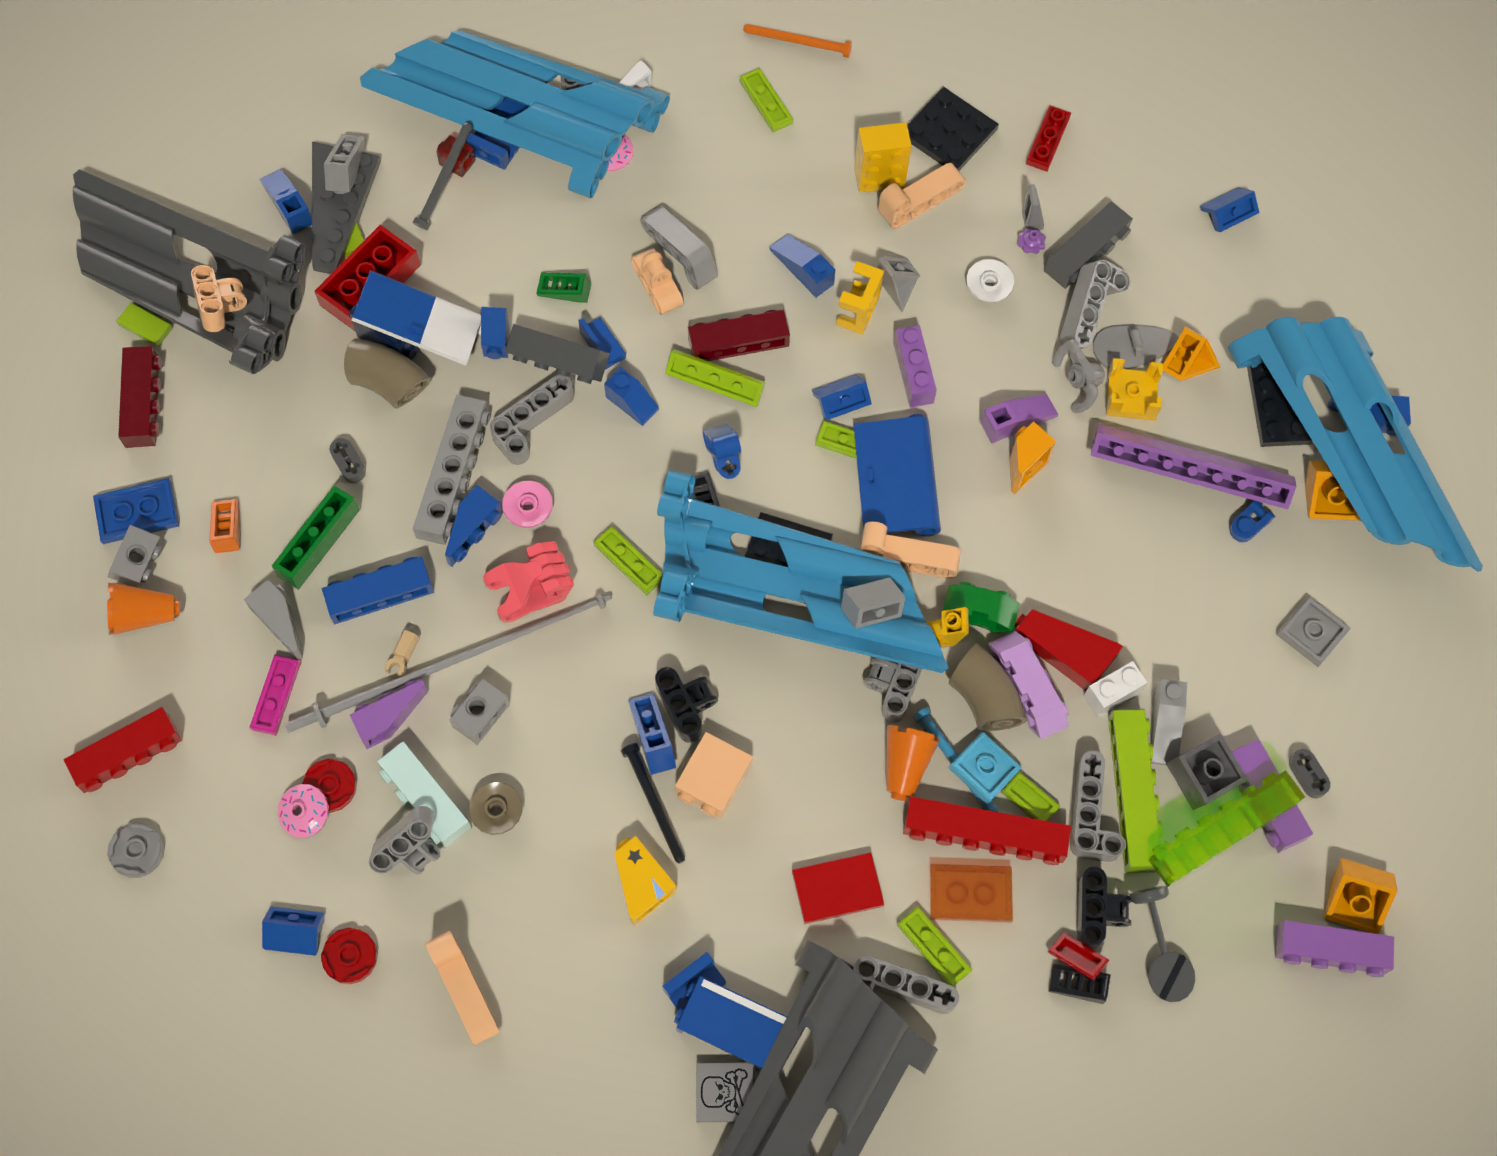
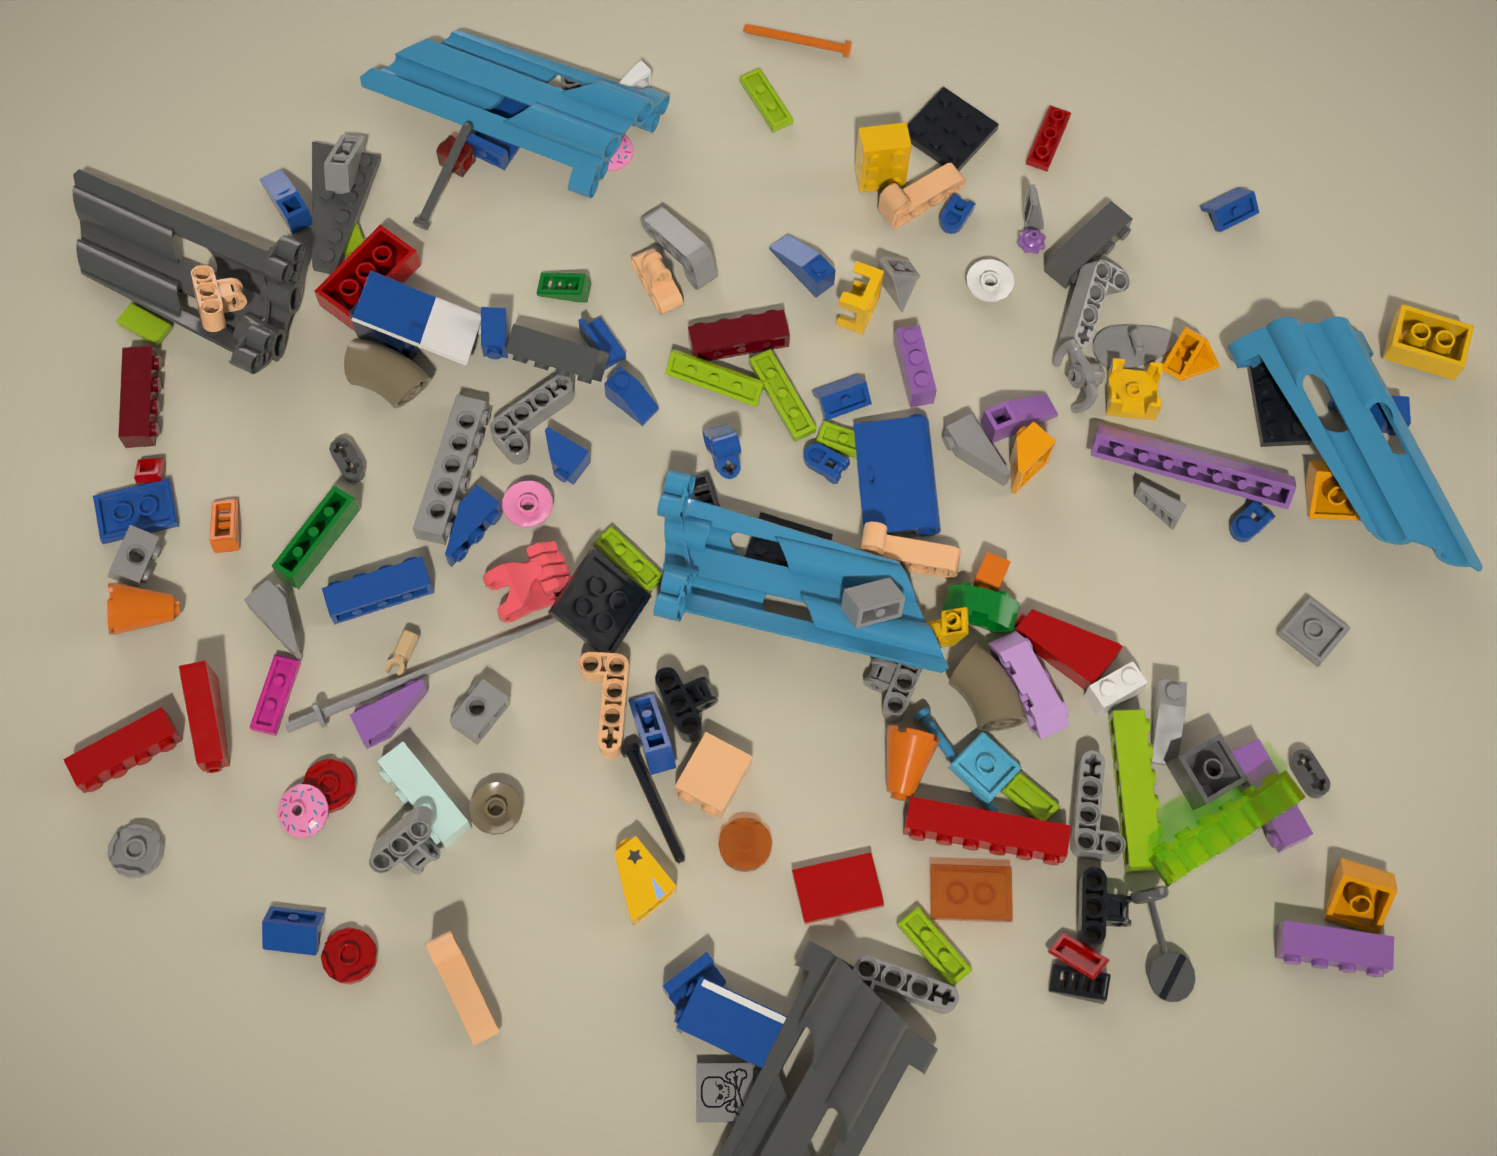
(149, 470): none -> red tile
(205, 715): none -> red slope
(566, 457): none -> blue slope
(599, 603): none -> black plate
(609, 705): none -> light nougat beam
(745, 844): none -> clear orange tile
(782, 395): none -> lime plate
(816, 458): none -> blue plate
(953, 219): none -> blue plate
(974, 448): none -> light grey slope
(991, 572): none -> orange brick
(1161, 504): none -> light grey slope
(1428, 342): none -> yellow brick

